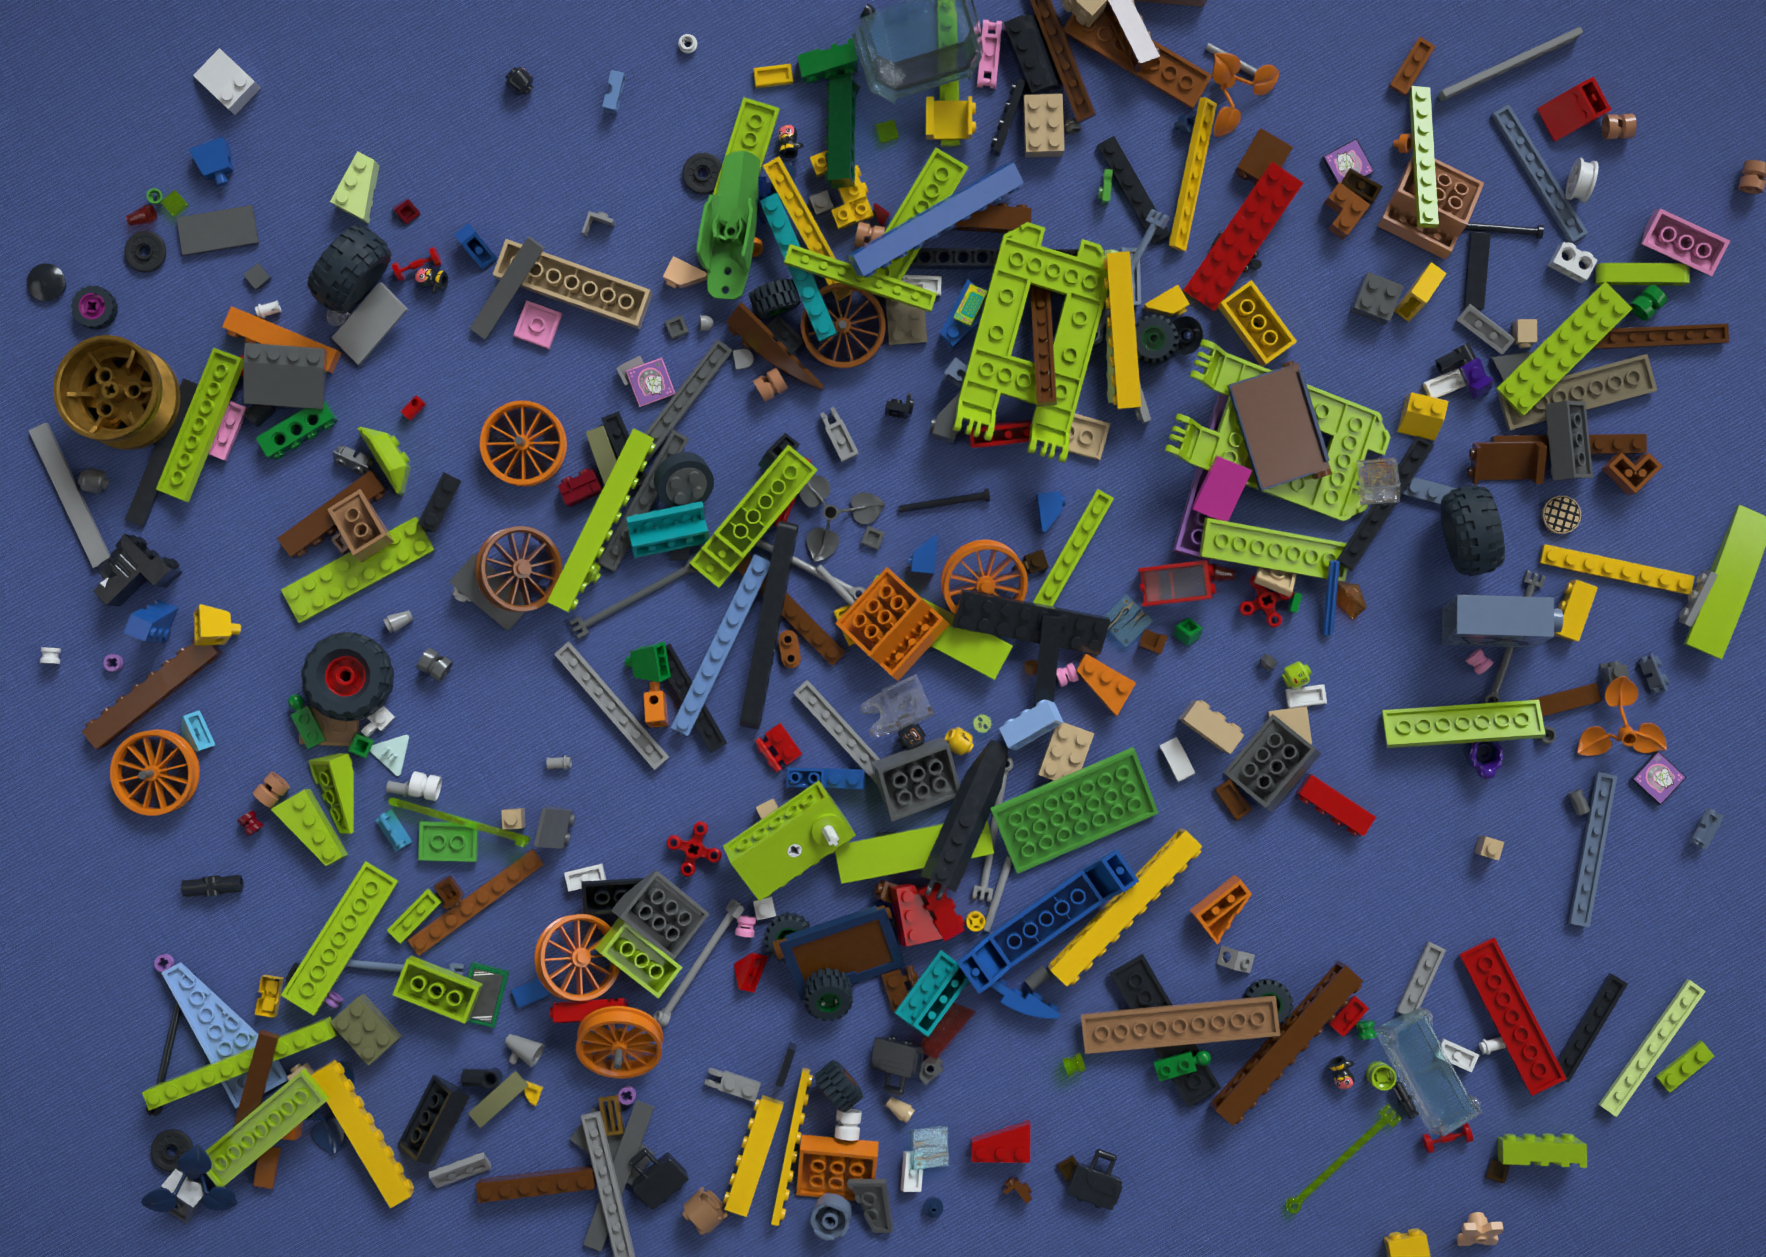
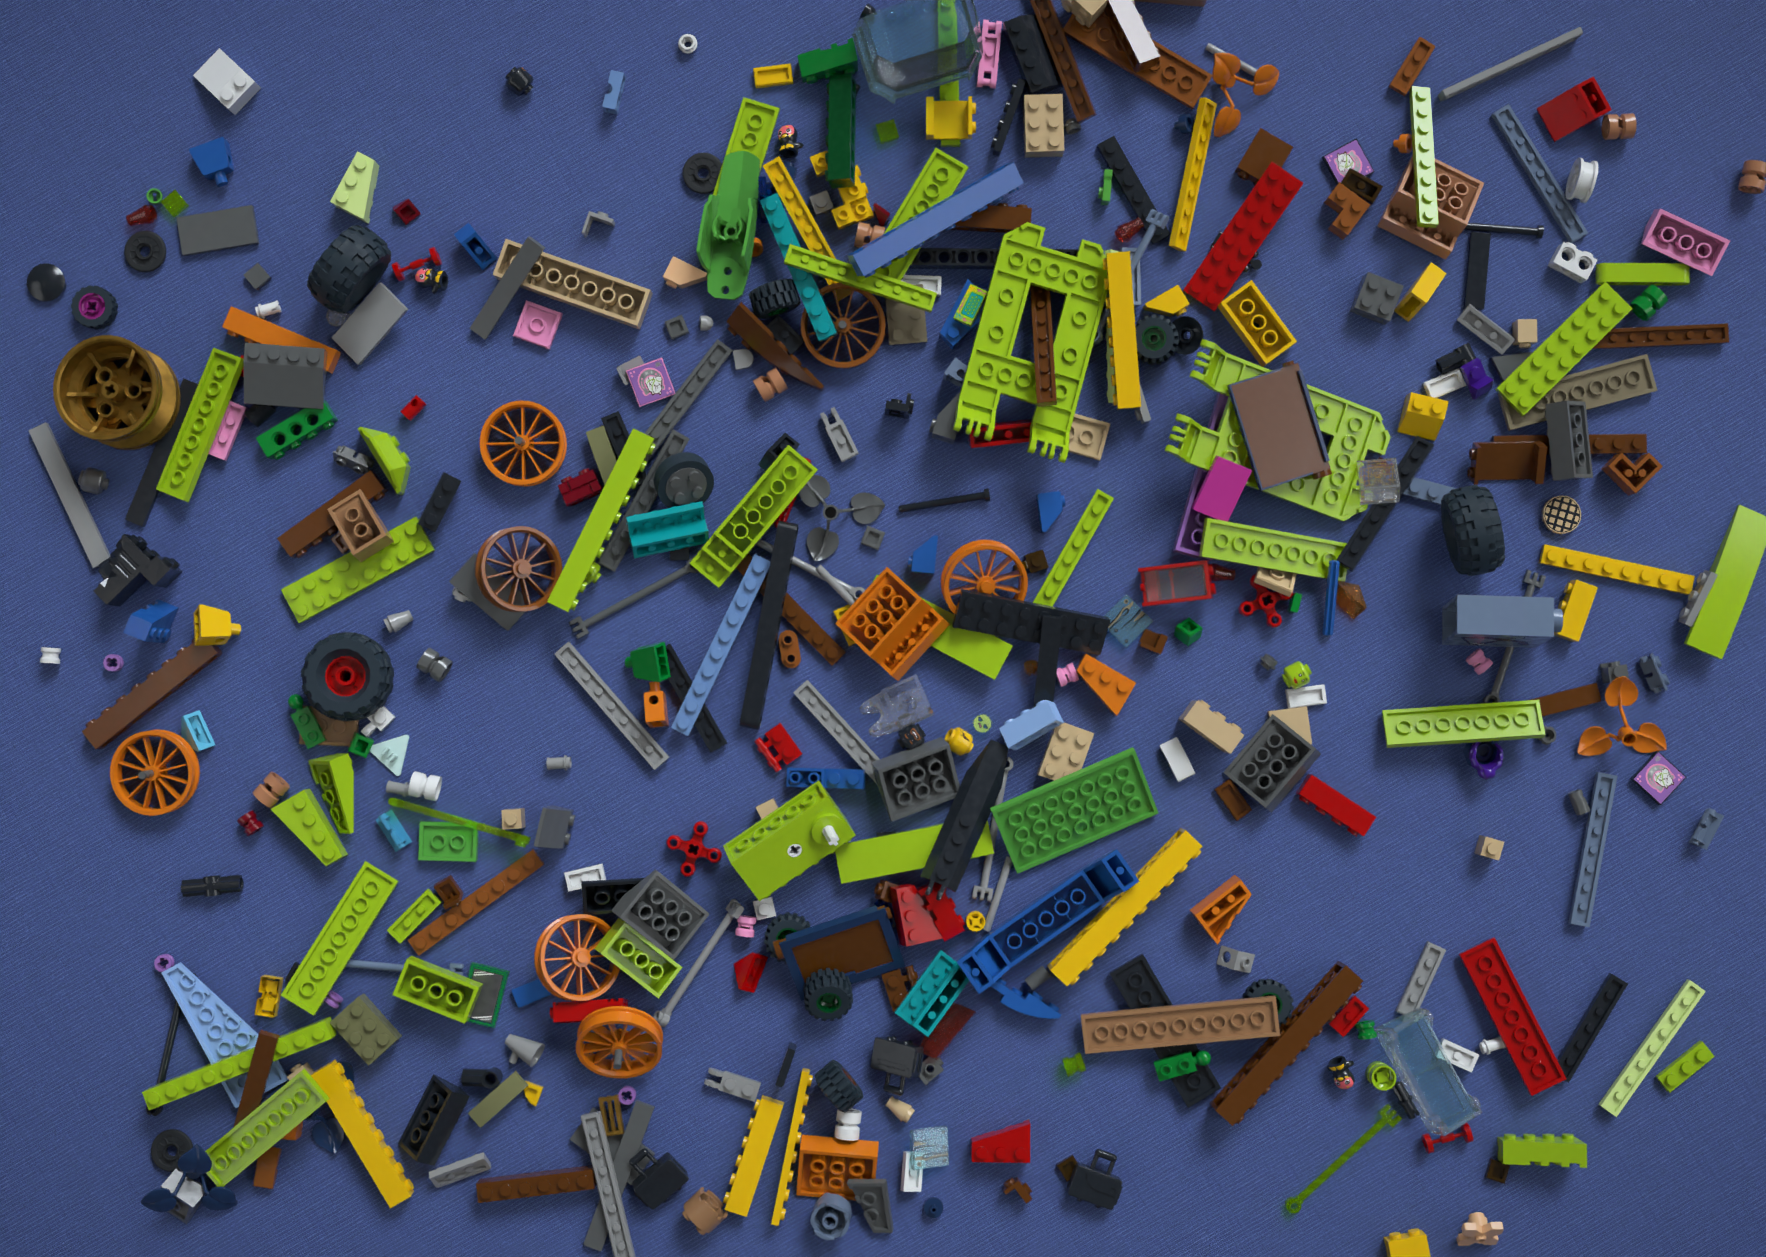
(1128, 230): none -> clear red cone

